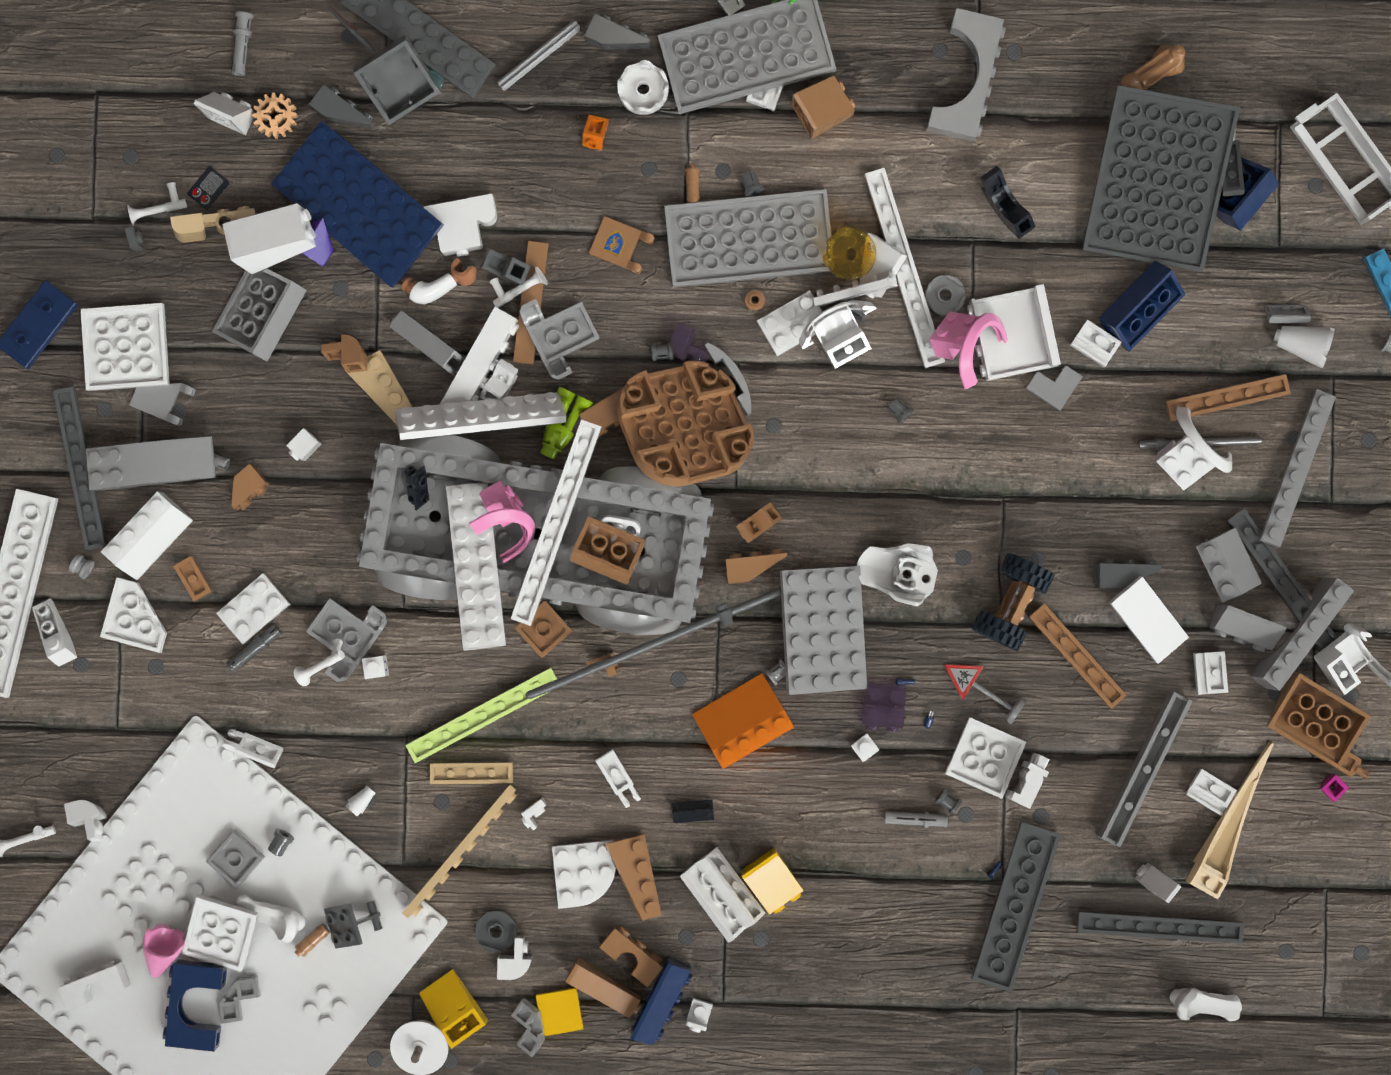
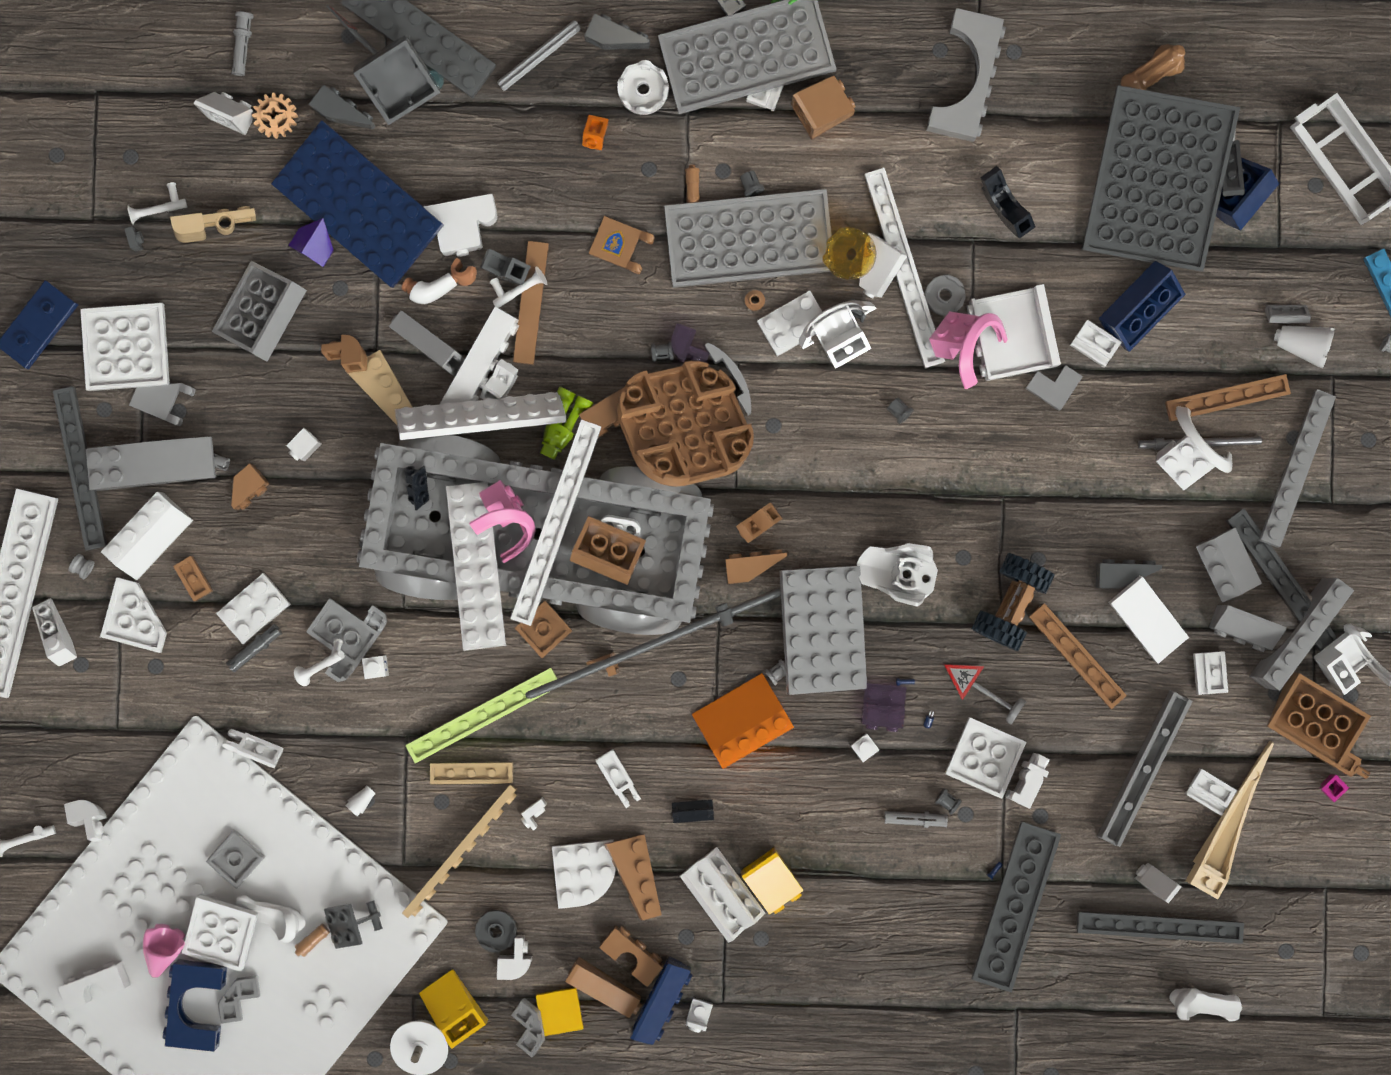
(208, 188): black sticker -> none
(269, 237): white slope -> none
(280, 842): dark grey bush -> none
(558, 334): light grey piece -> none
(840, 295): white hinge -> none

